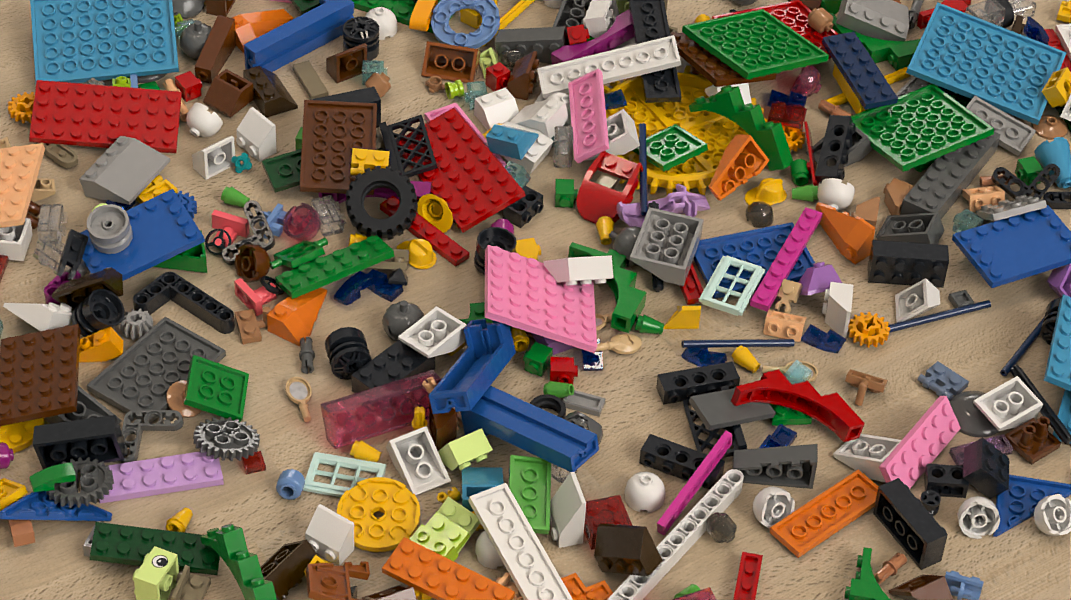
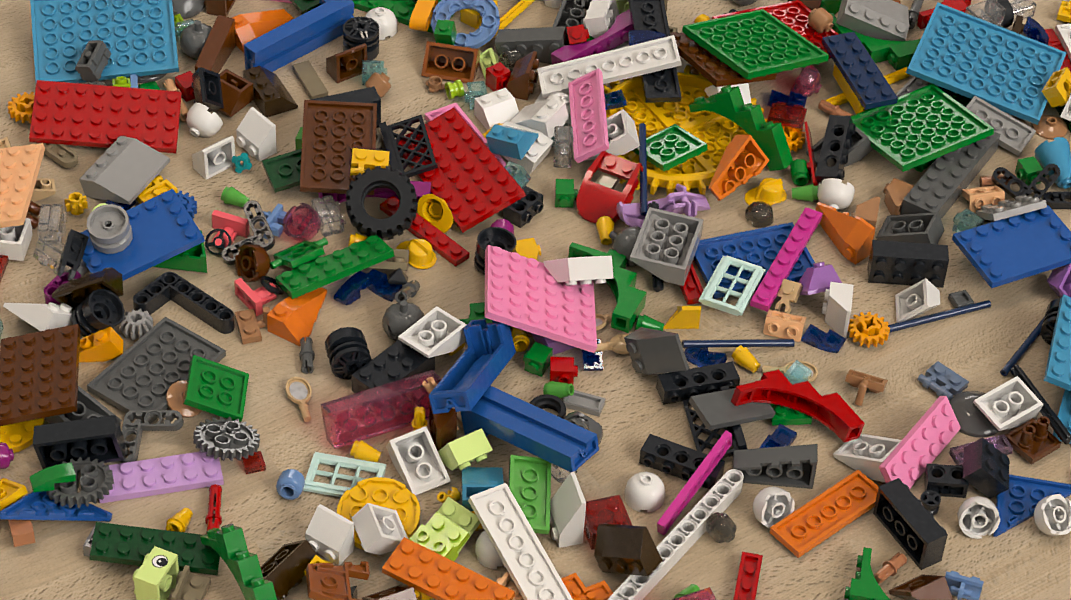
(76, 203): none -> yellow gear
(93, 60): none -> dark grey brick
(207, 89): none -> black slope
(214, 495): none -> red pin
(378, 529): none -> white slope
(408, 290): none -> dark grey pin
(445, 32): none -> green brick
(641, 36): none -> clear blue slope
(656, 351): none -> dark grey slope

